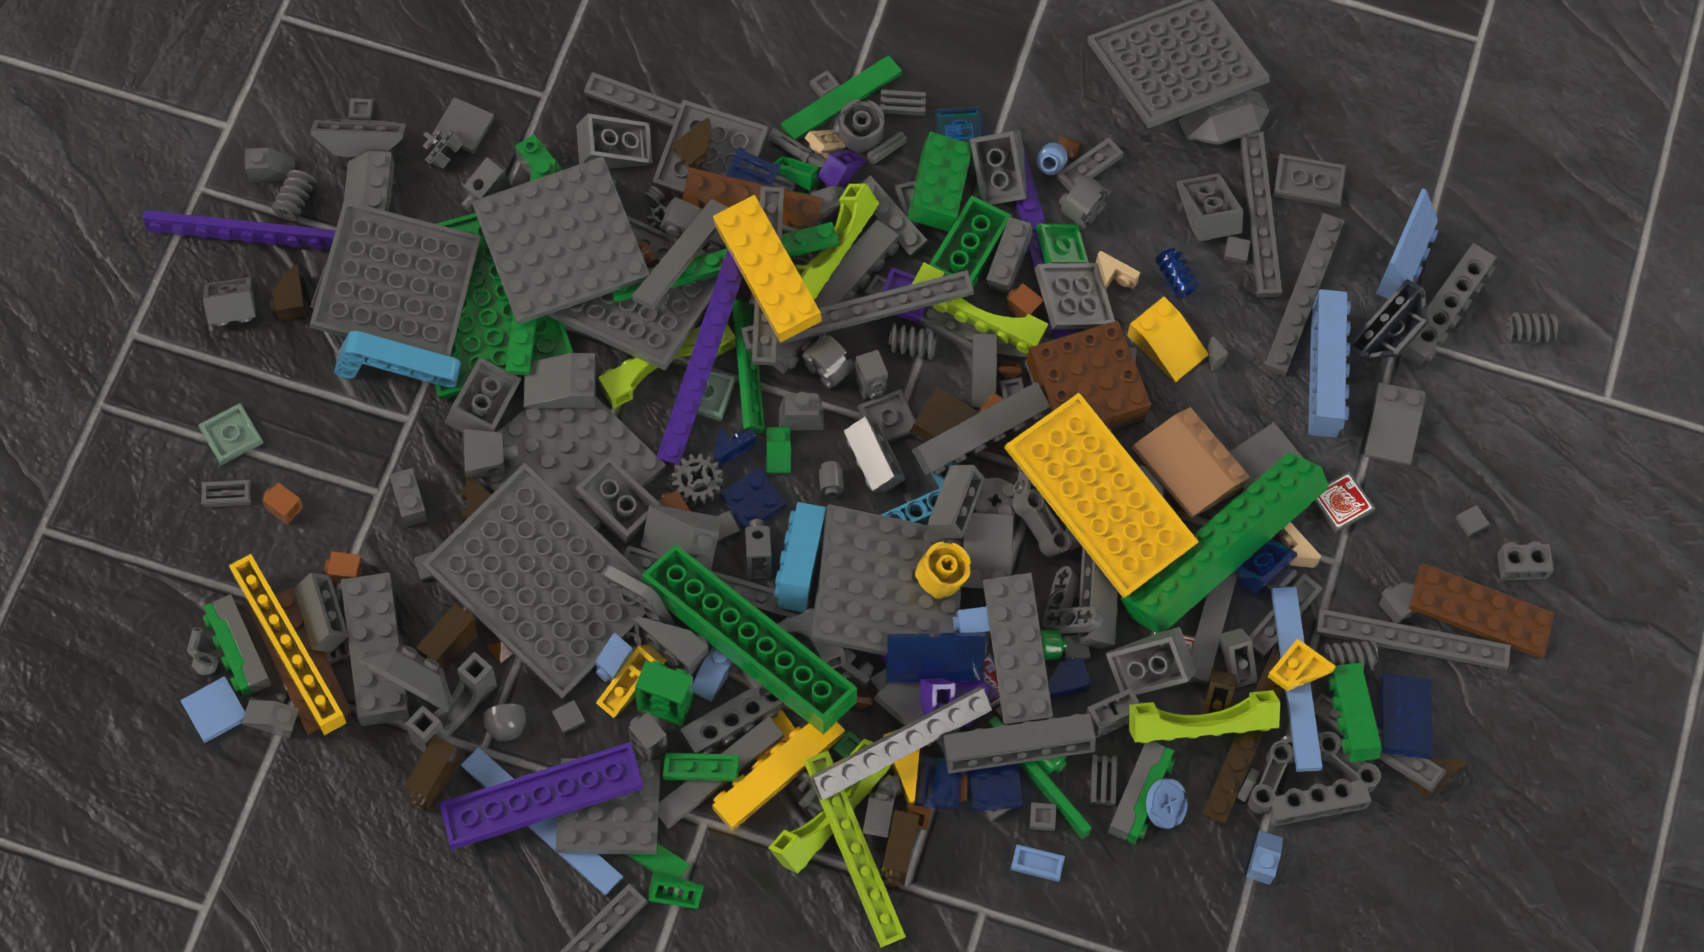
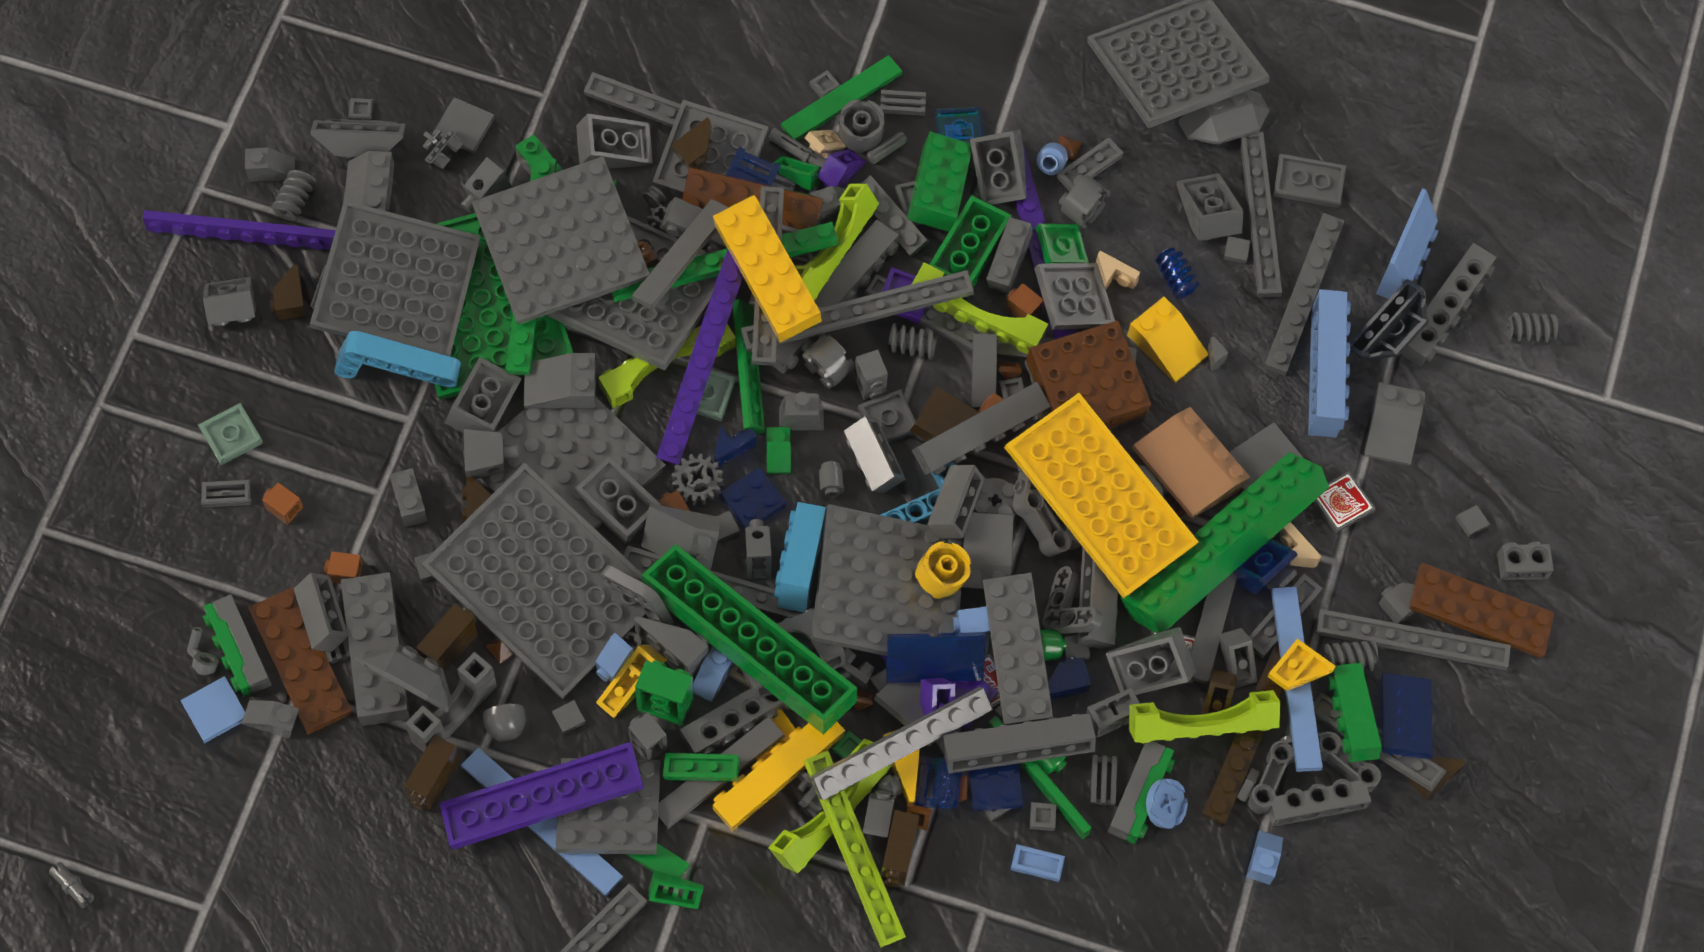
(71, 884): none -> dark grey pin
(287, 644): yellow brick -> none

